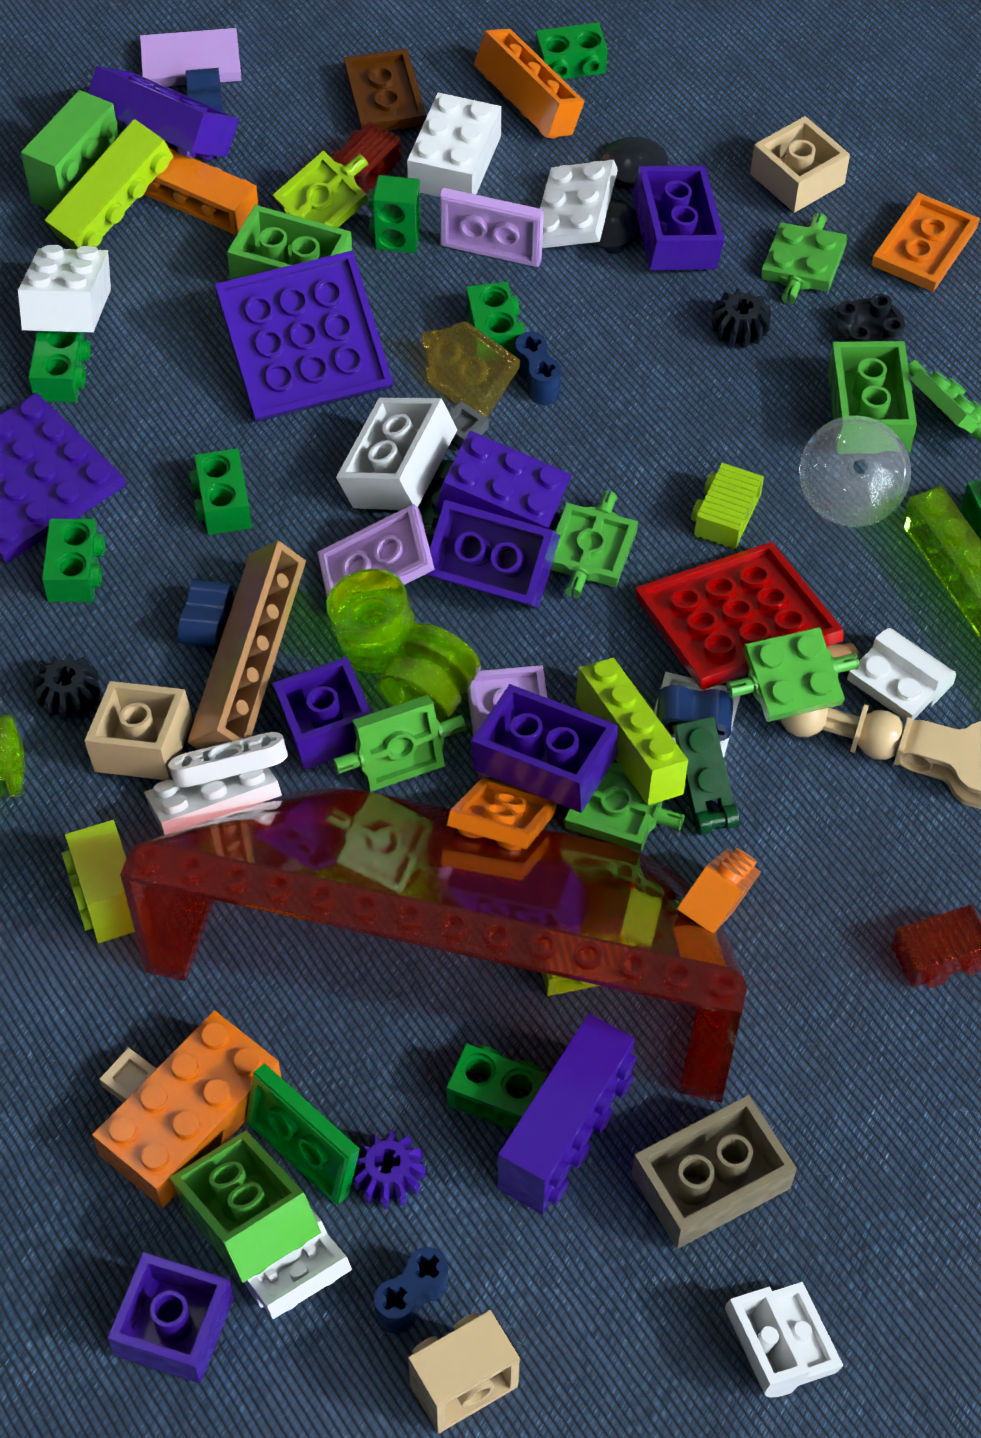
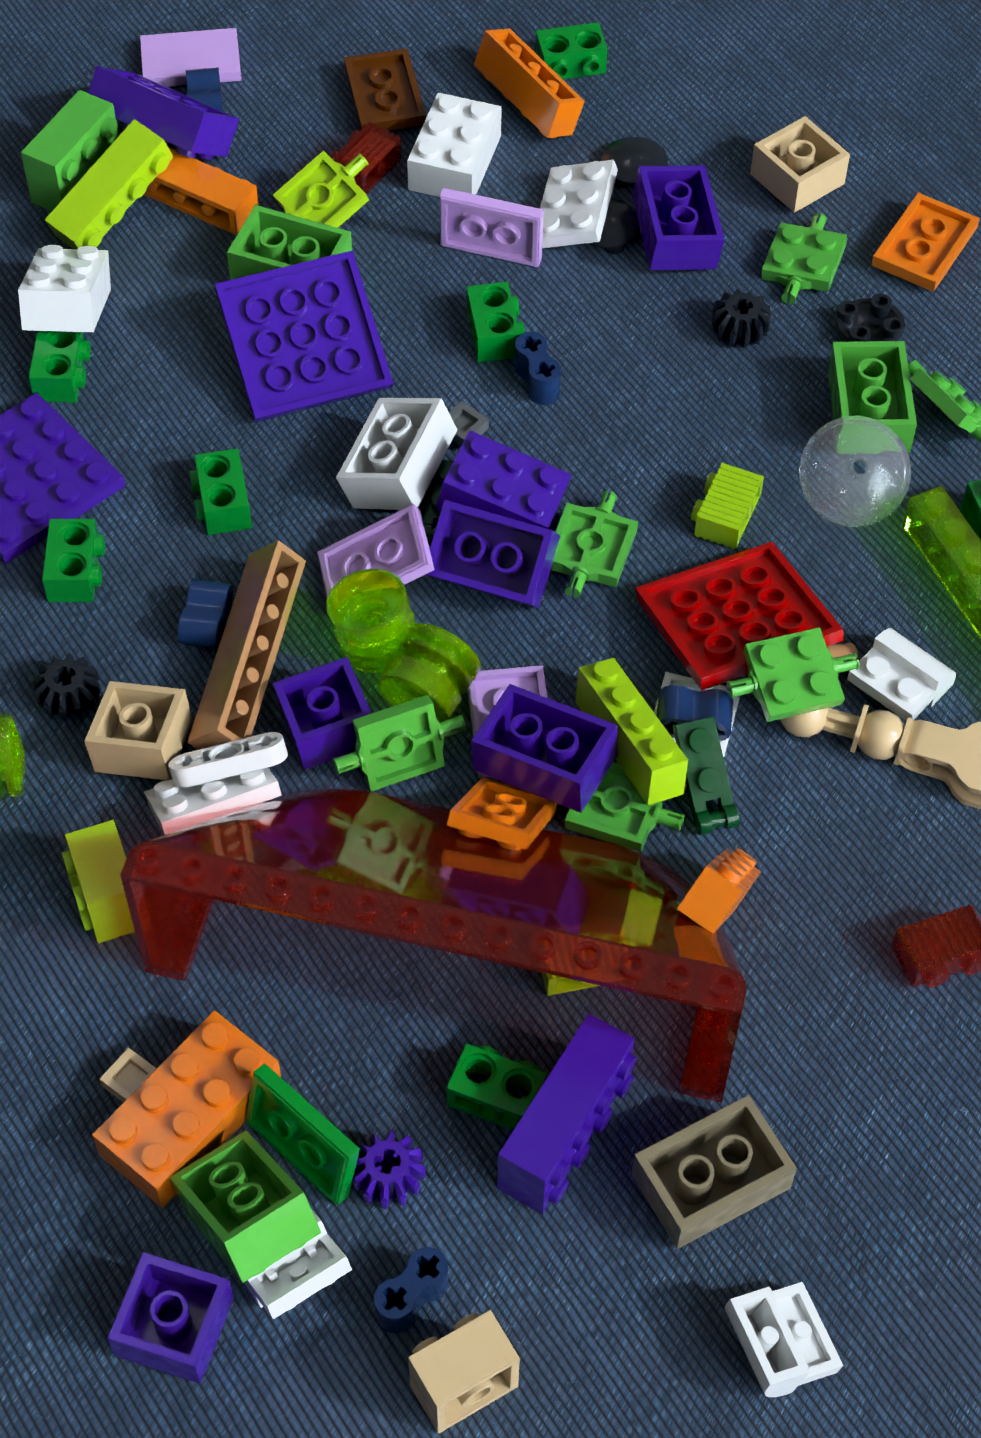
(396, 213): green brick -> none
(468, 366): clear yellow tile -> none

